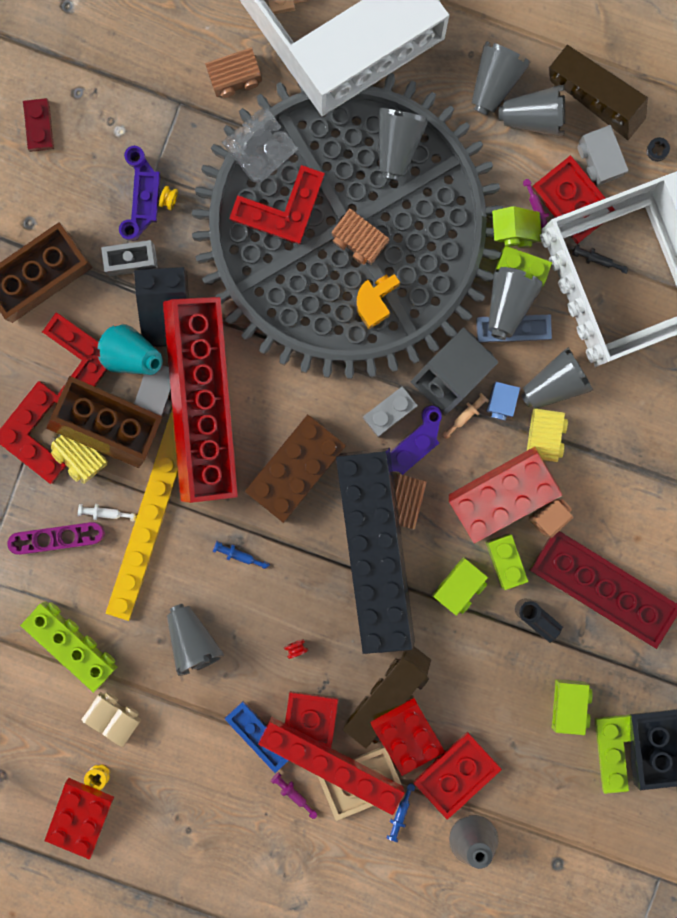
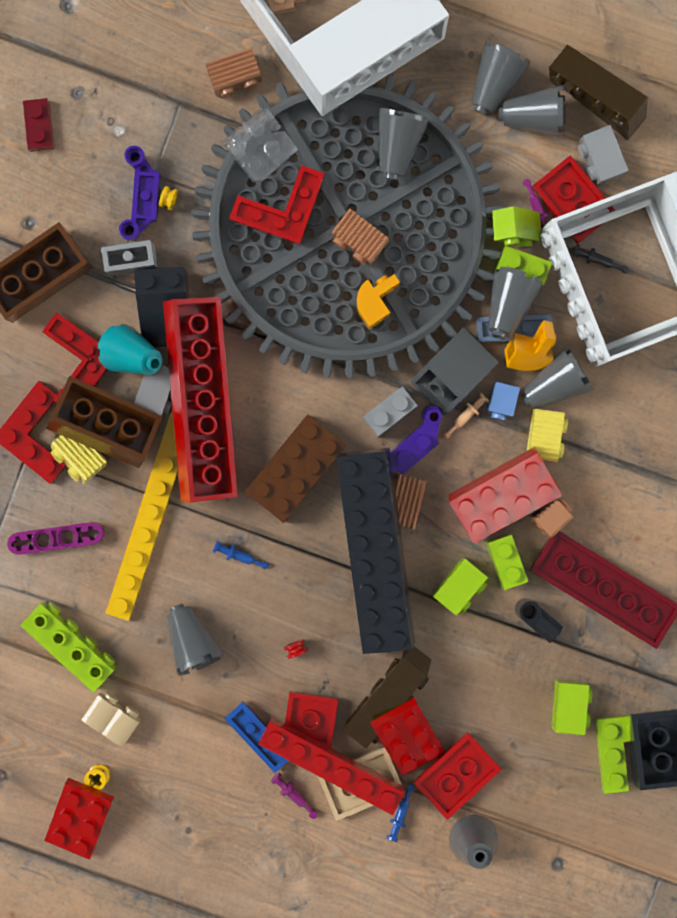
(104, 513): white piece -> none
(533, 352): none -> light orange brick
(661, 141): black bush -> none

